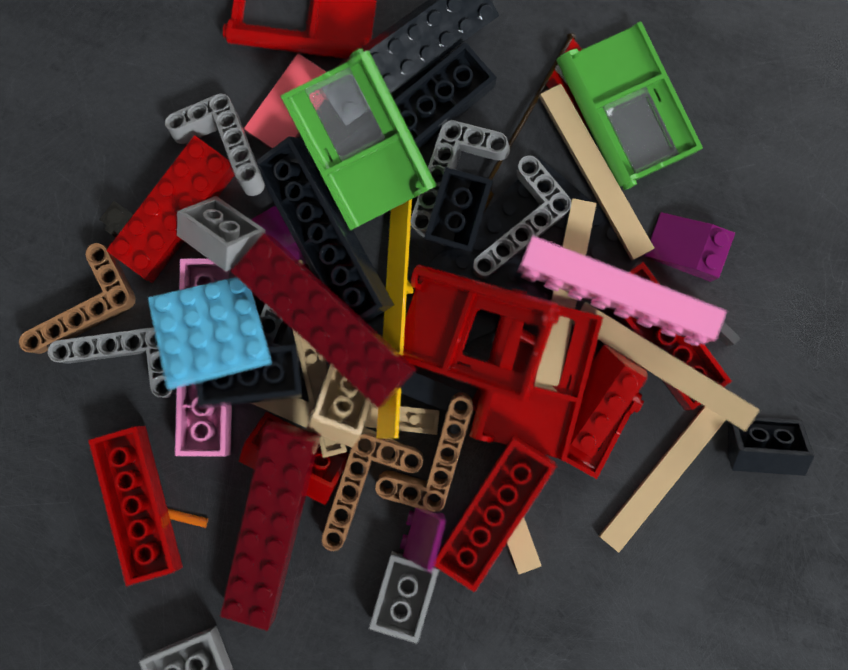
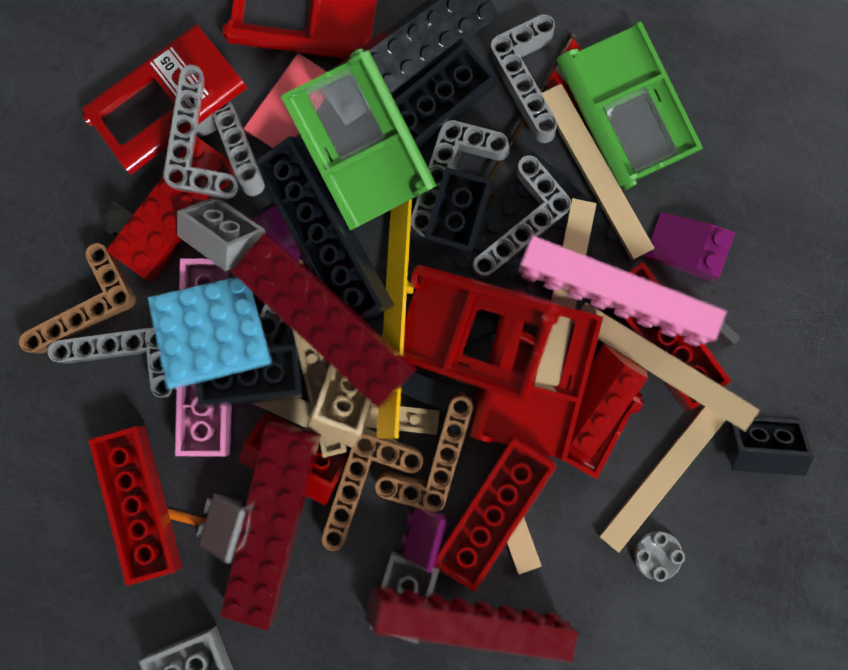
(165, 67): none -> red piece
(177, 140): none -> light grey beam
(221, 525): none -> light grey slope
(470, 624): none -> dark red brick
(521, 77): none -> light grey beam
(659, 555): none -> light grey dish

